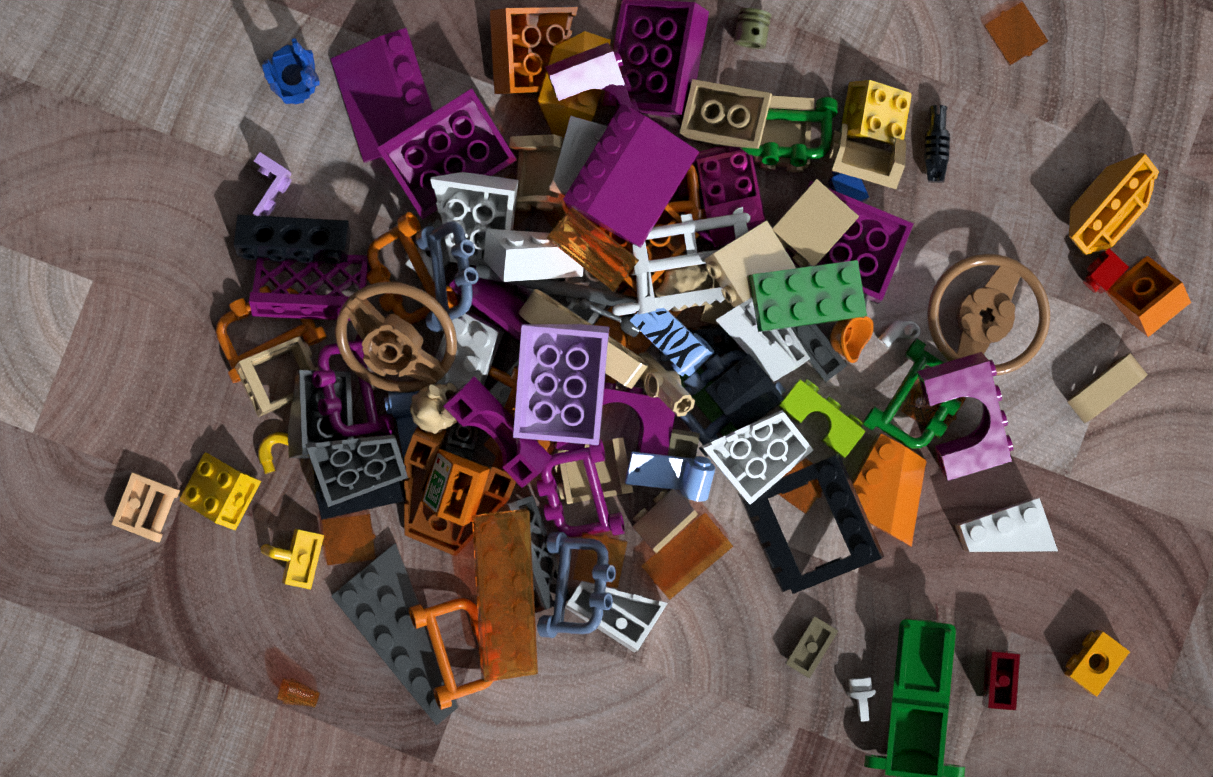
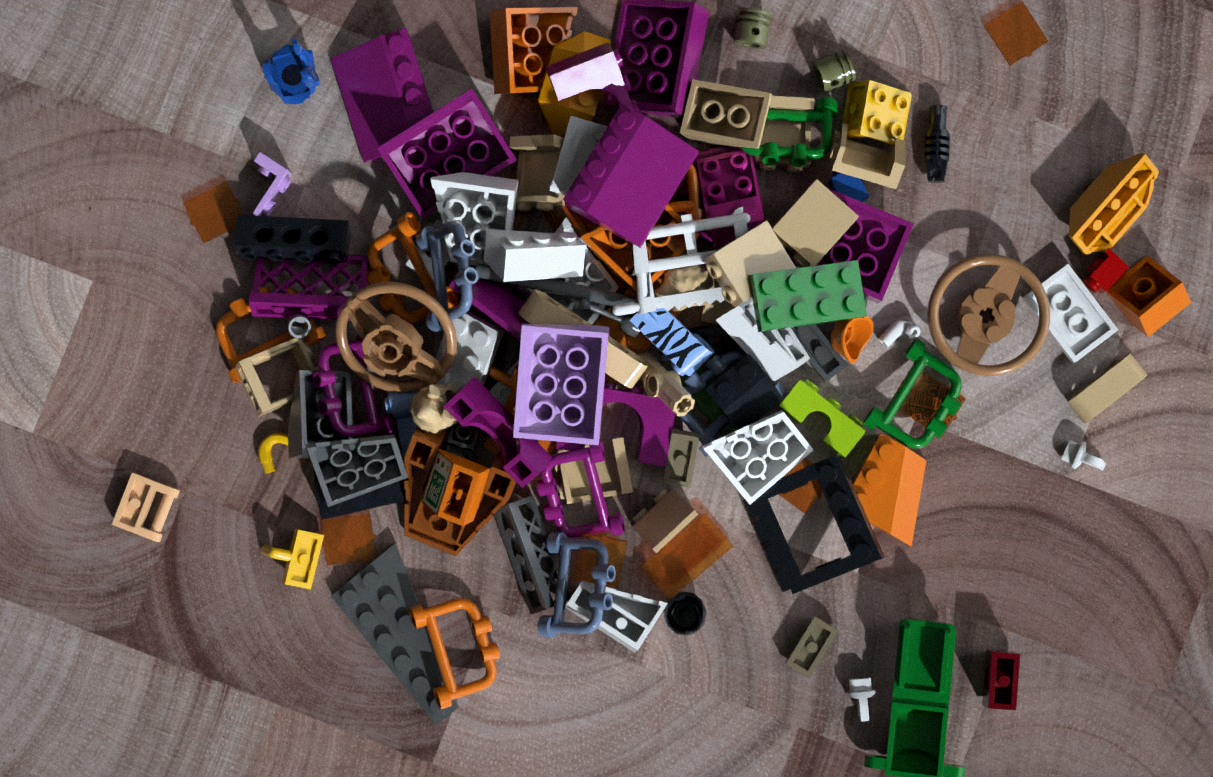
(214, 212): none -> clear orange piece
(219, 491): yellow bracket -> none
(296, 330): none -> light grey hinge
(296, 693): clear orange cone -> none
(505, 594): clear orange plate -> none
(592, 249): clear orange piece -> none
(685, 613): none -> black hair
(688, 475): light blue door -> none
(834, 70): none -> olive piece
(988, 443): magenta arch -> none
(1008, 530): white wedge -> none
(1075, 315): none -> white plate
(1076, 454): none -> white piece
(1111, 657): light orange brick -> none

